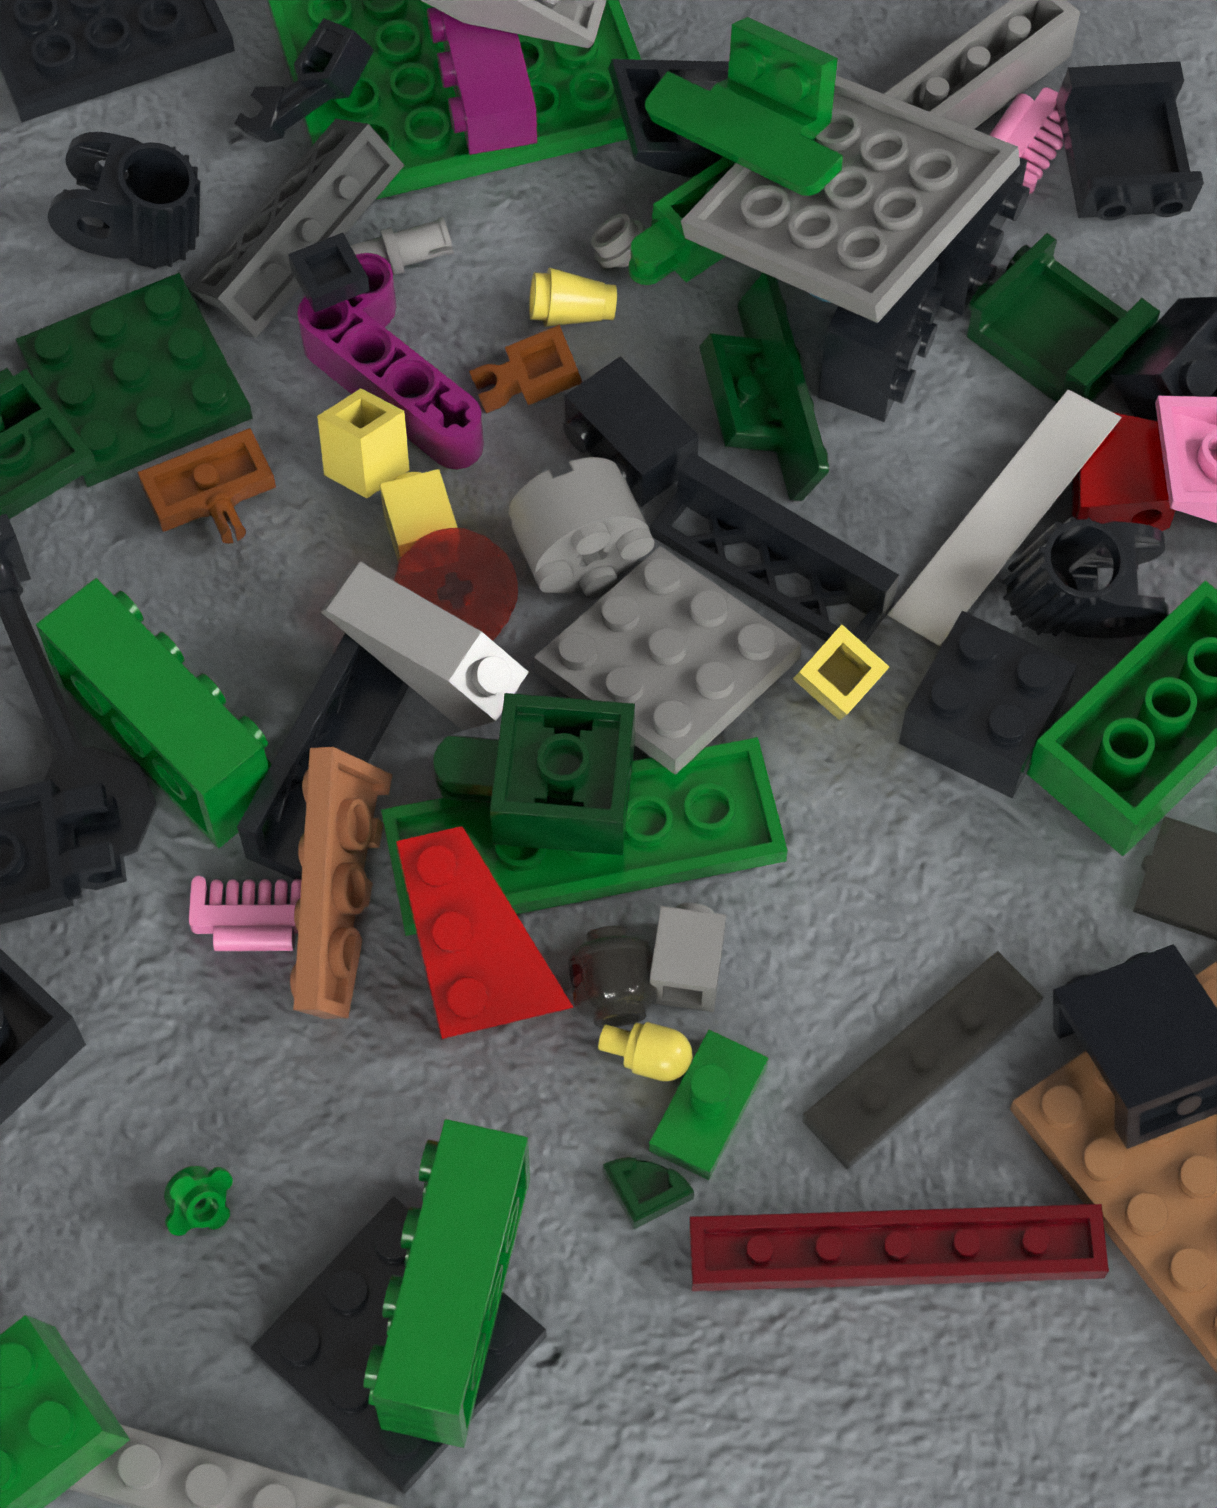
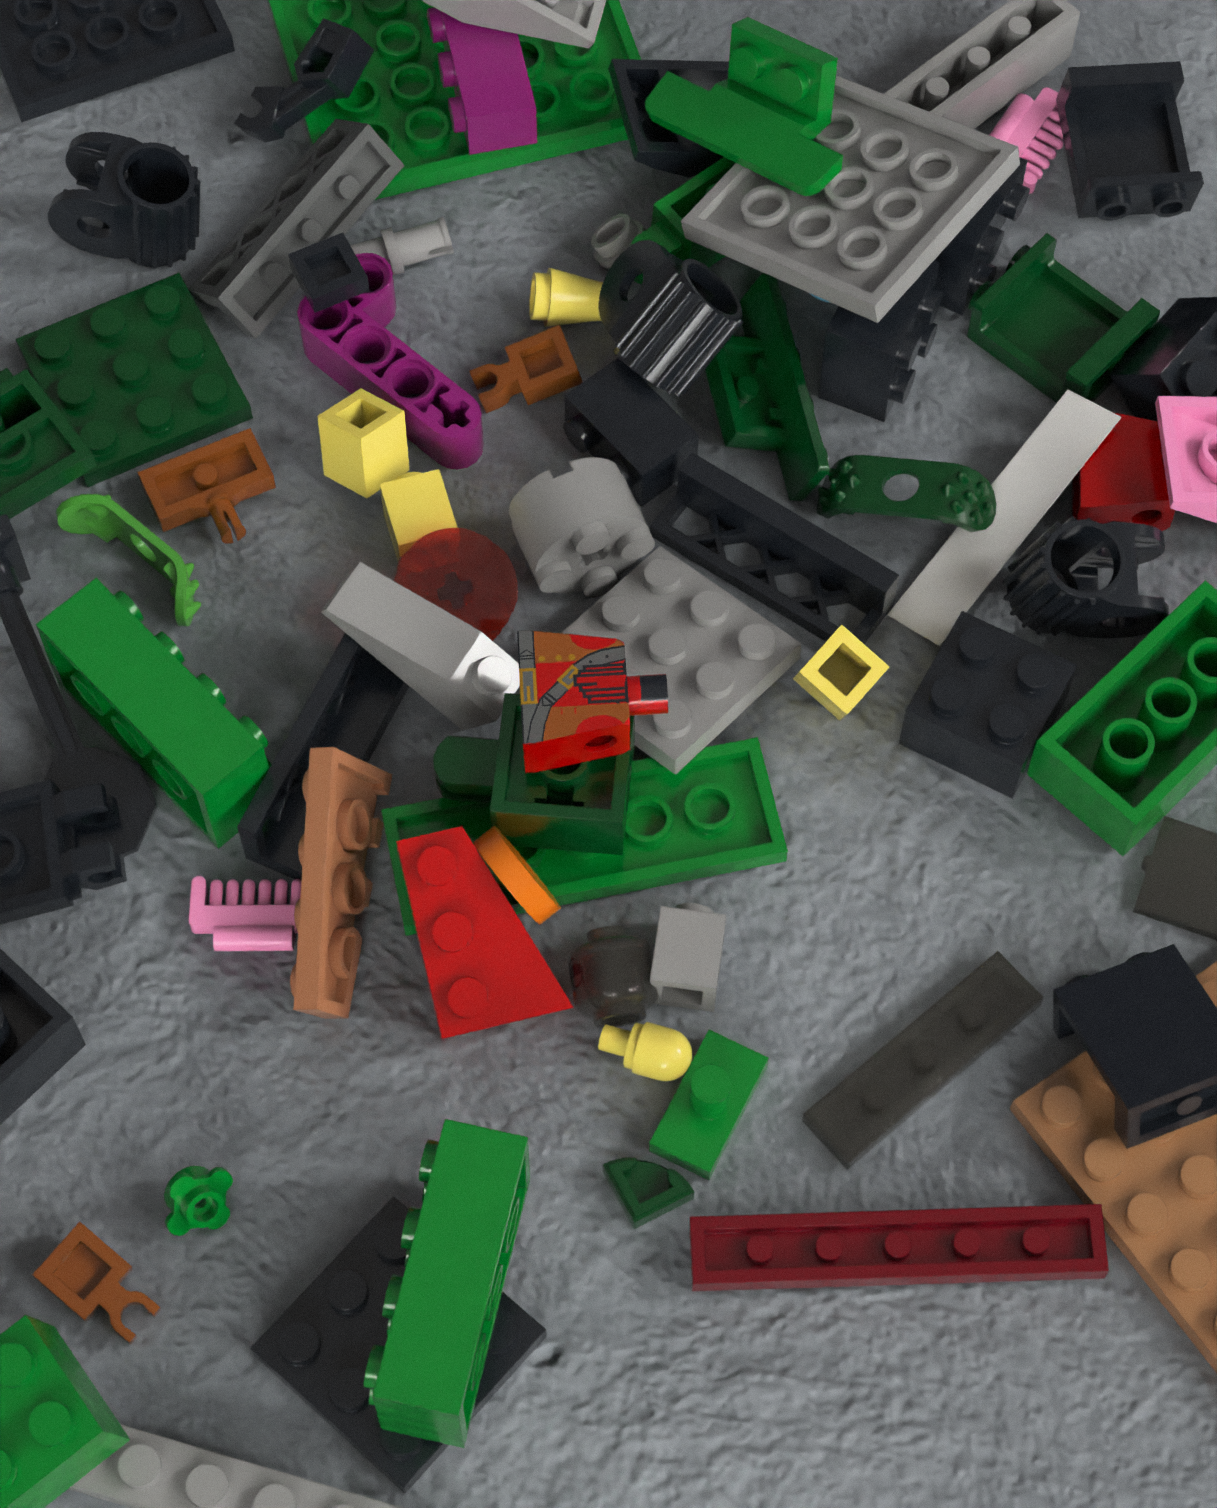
(88, 1276): none -> dark orange plate
(108, 521): none -> bright green piece
(516, 875): none -> orange piece
(579, 698): none -> torso
(673, 320): none -> black piece
(944, 492): none -> dark green piece

